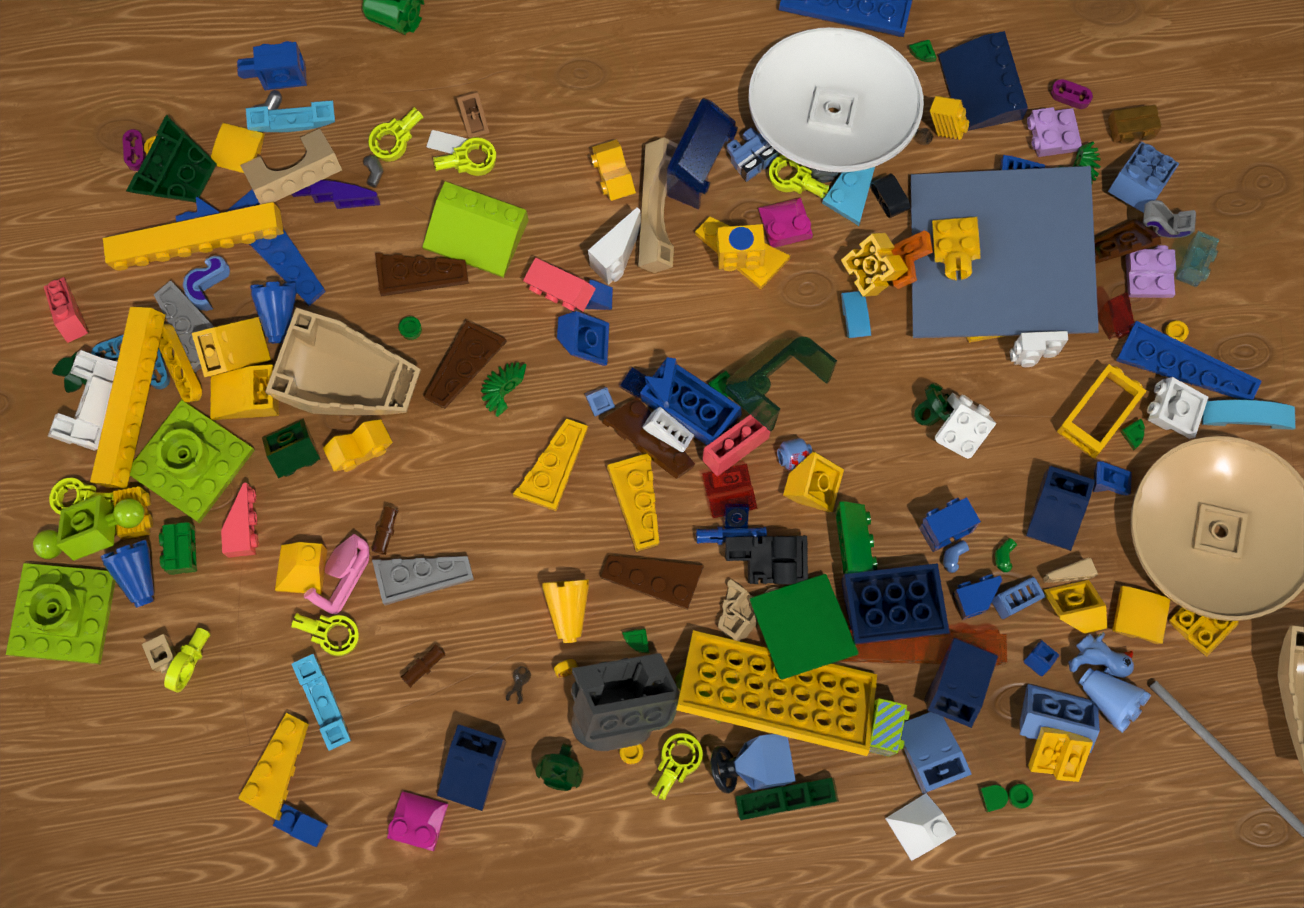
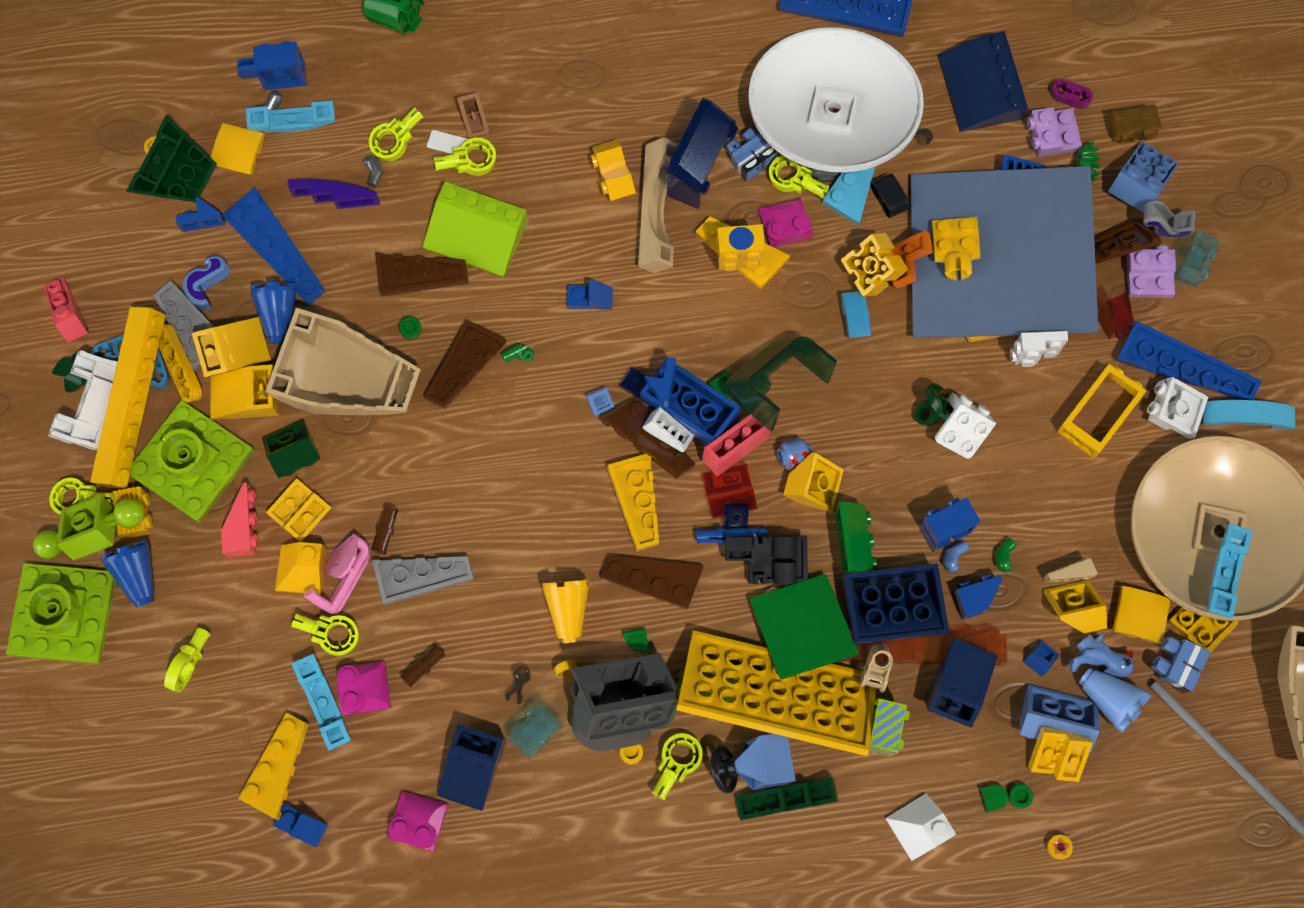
(129, 150): magenta beam -> none
(154, 650): tan brick -> none
(178, 548): green brick -> none
(193, 236): yellow brick -> none
(274, 185): tan arch -> none
(298, 510): none -> yellow slope
(363, 444): yellow brick -> none
(363, 688): none -> dark pink slope
(502, 385): green hair -> none
(518, 351): none -> green arm
(534, 731): none -> clear light blue brick
(551, 473): yellow wing -> none
(558, 285): coral brick -> none
(560, 770): dark green tile -> none
(584, 337): blue slope -> none
(613, 251): white slope -> none
(738, 614): tan slope -> none
(877, 672): none -> tan piece
(923, 51): green tile -> none
(933, 752): medium blue slope -> none
(949, 117): yellow brick -> none
(1005, 605): medium blue slope -> none
(1059, 847): none -> yellow tile
(1060, 507): dark blue slope -> none
(1112, 479): blue slope -> none
(1134, 433): green tile -> none
(1177, 330): yellow tile -> none
(1181, 664): none -> medium blue hips
(1227, 571): none -> medium azure slope

